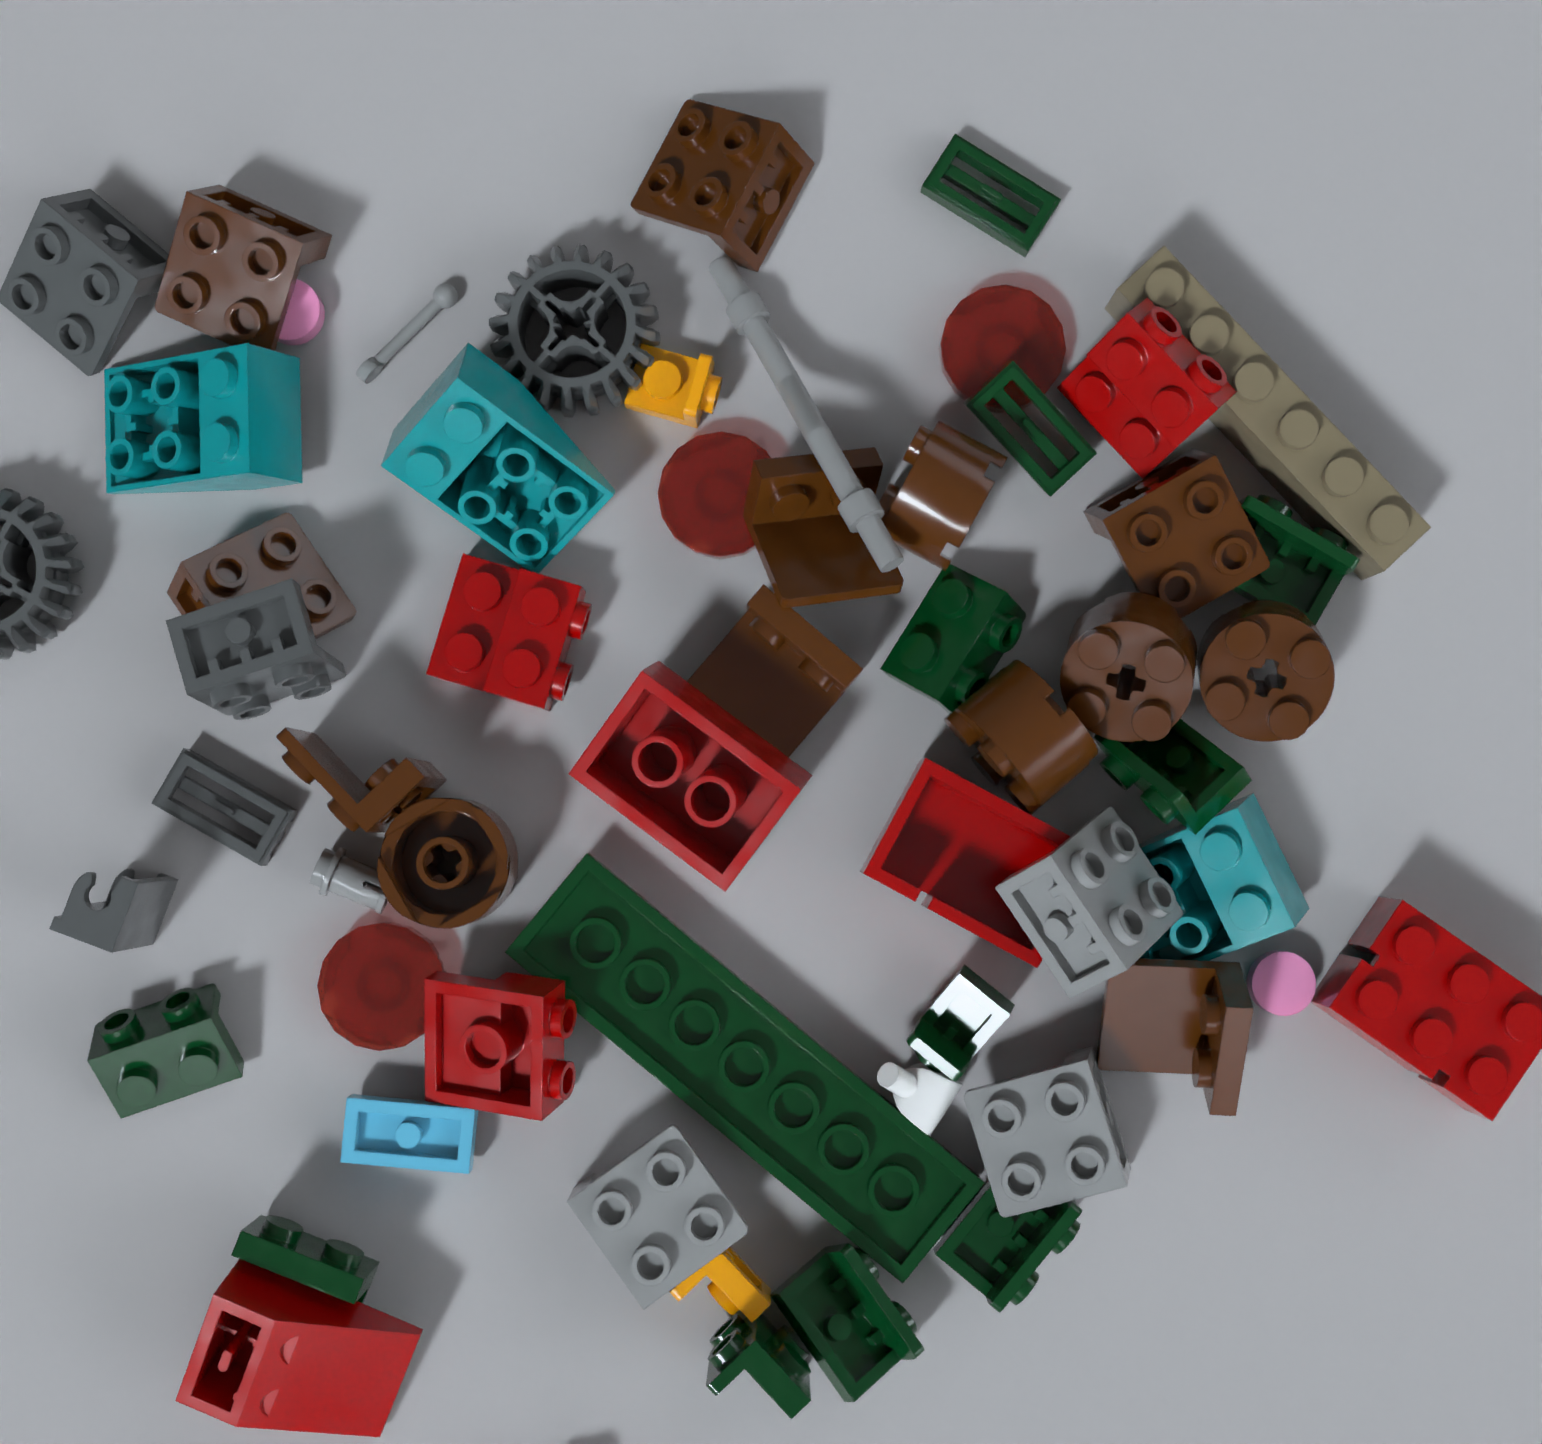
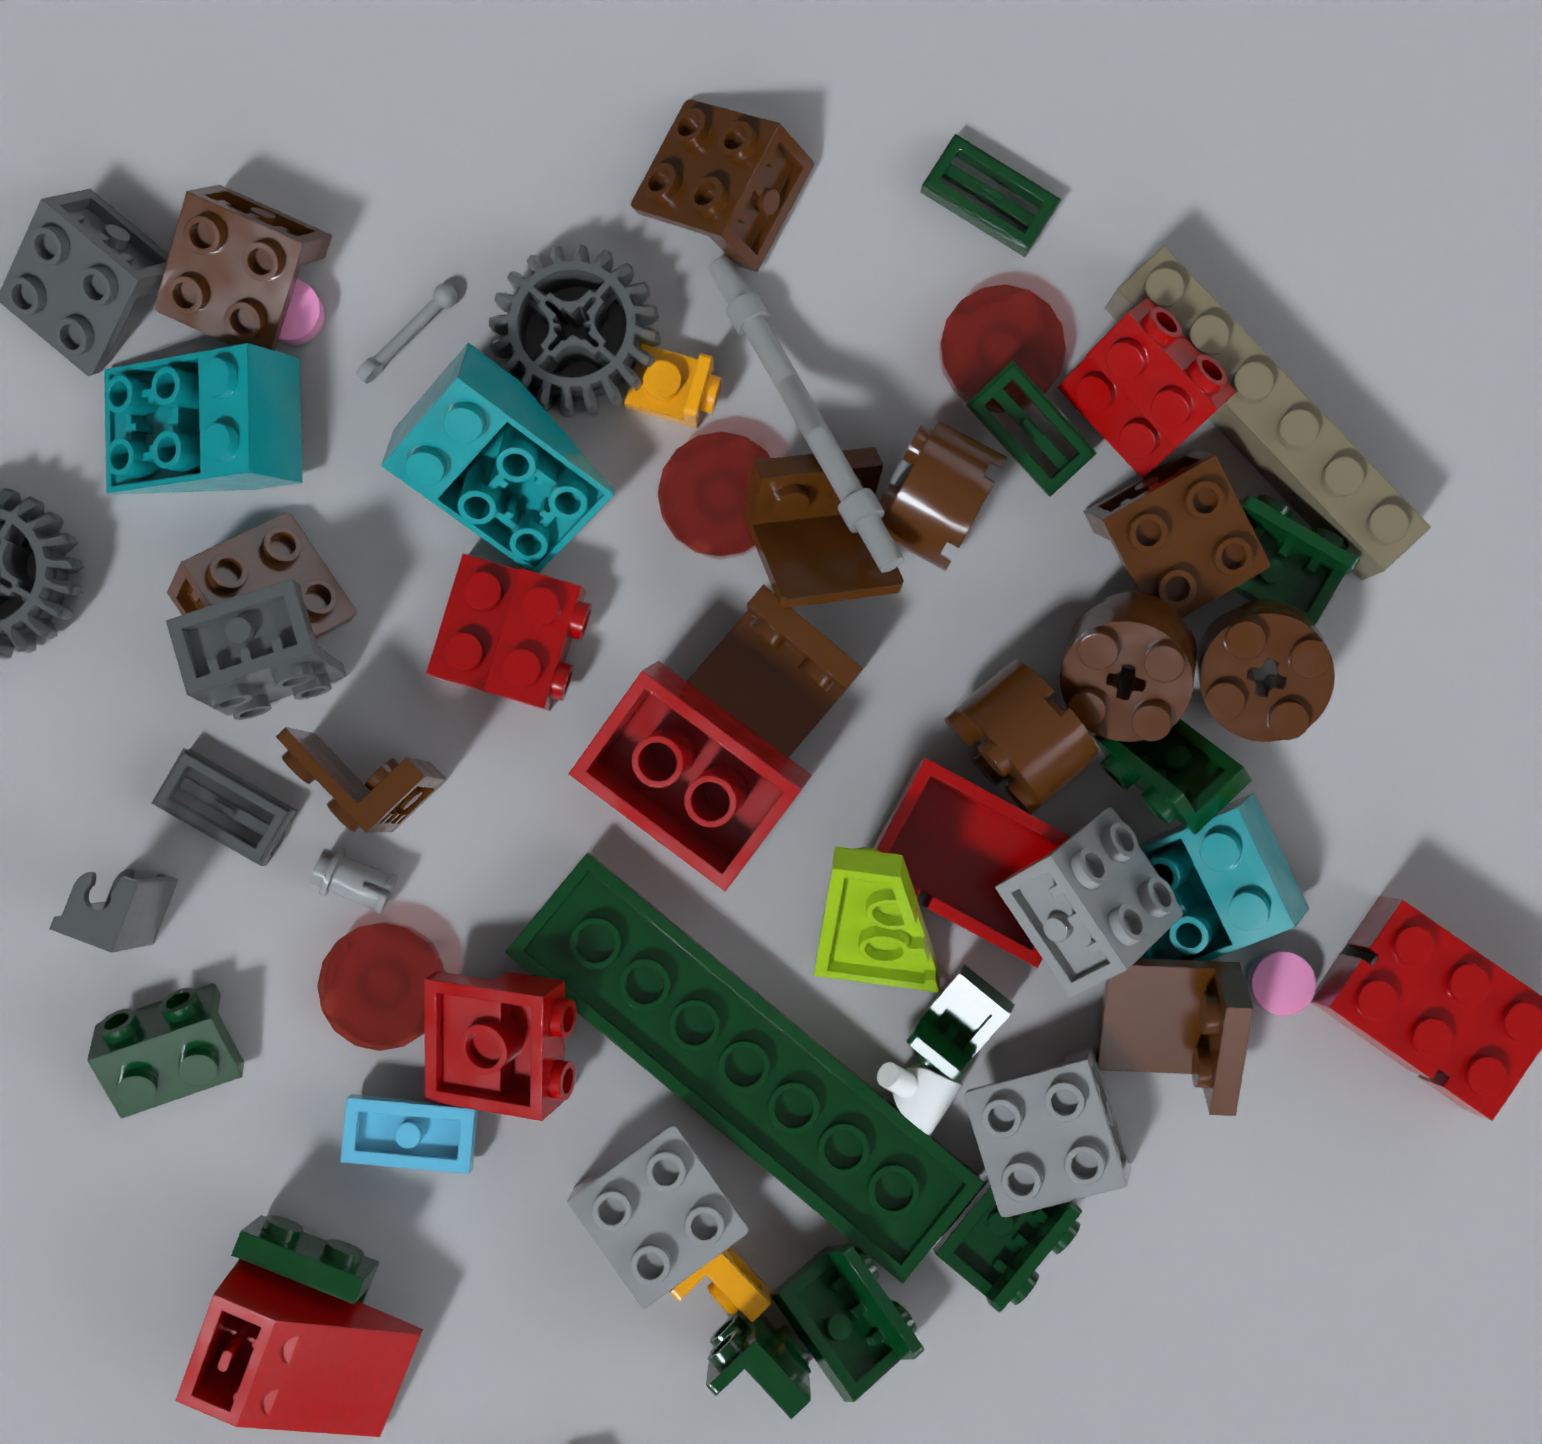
(413, 850): reddish brown brick -> none
(874, 924): none -> lime wing
(955, 638): dark green bracket -> none

